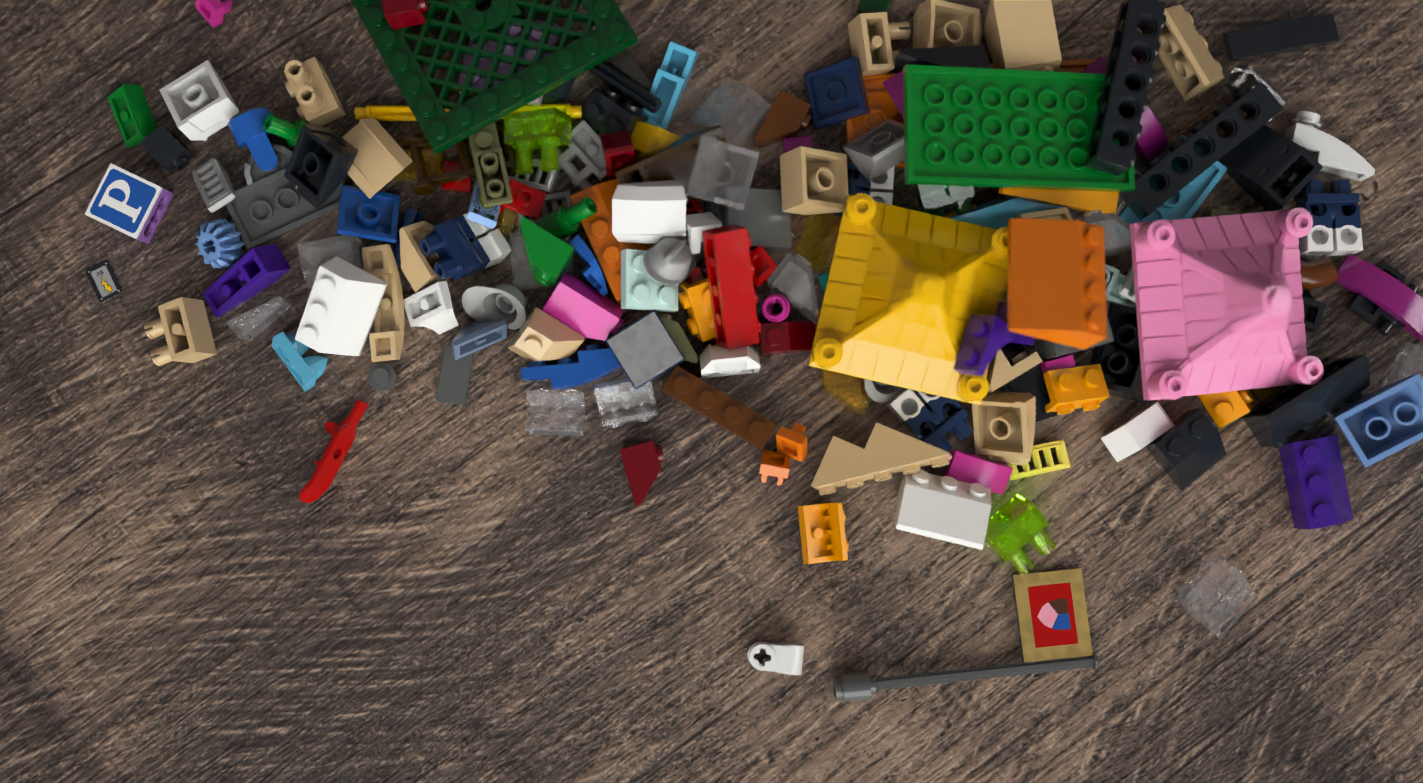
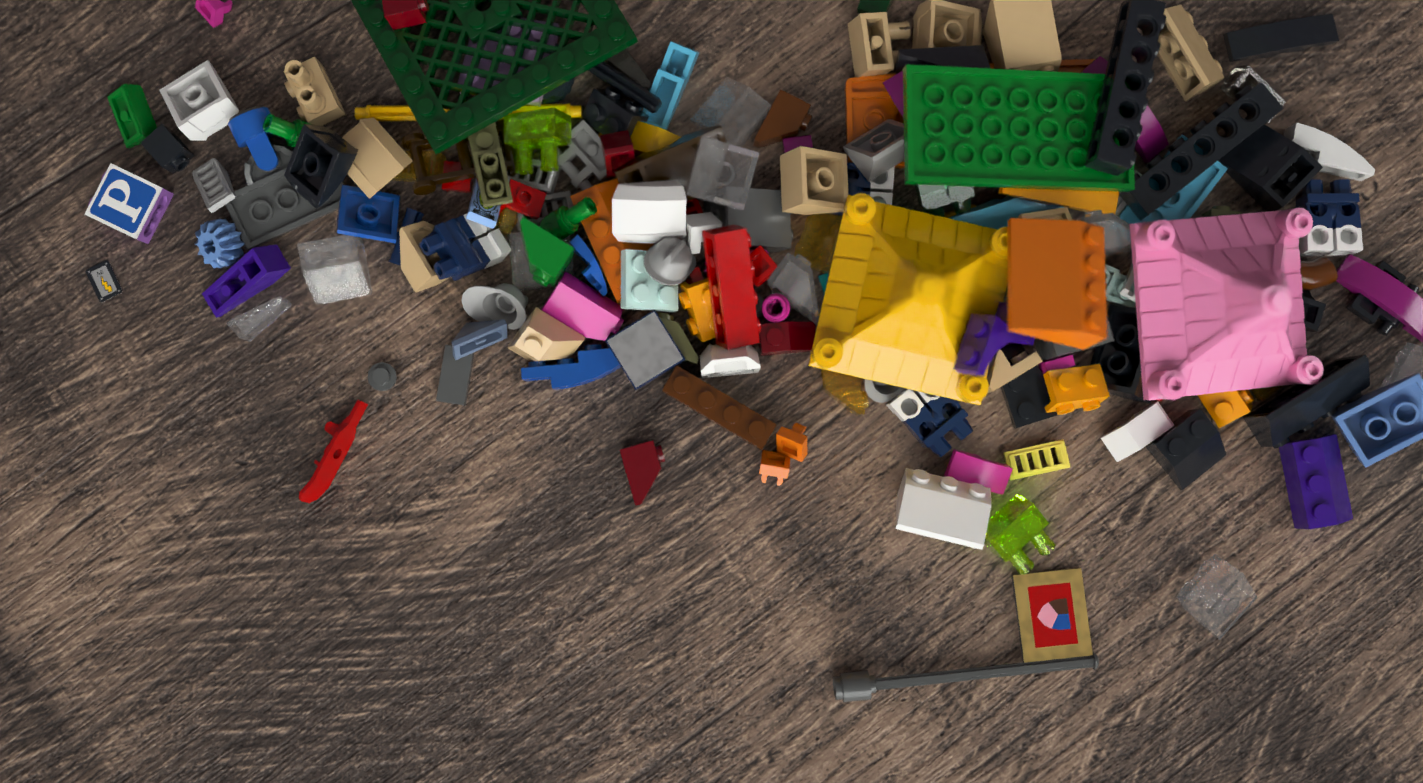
(186, 332): tan brick -> none
(305, 369): medium azure tile -> none
(340, 309): white slope -> none
(390, 319): tan slope -> none
(431, 308): white slope -> none
(555, 413): clear bracket -> none
(621, 403): clear bracket -> none
(782, 658): white piece -> none
(823, 532): light orange bracket -> none
(836, 93): dark blue tile -> none
(883, 455): tan slope -> none
(1005, 427): tan slope -> none
(1307, 118): white plate -> none

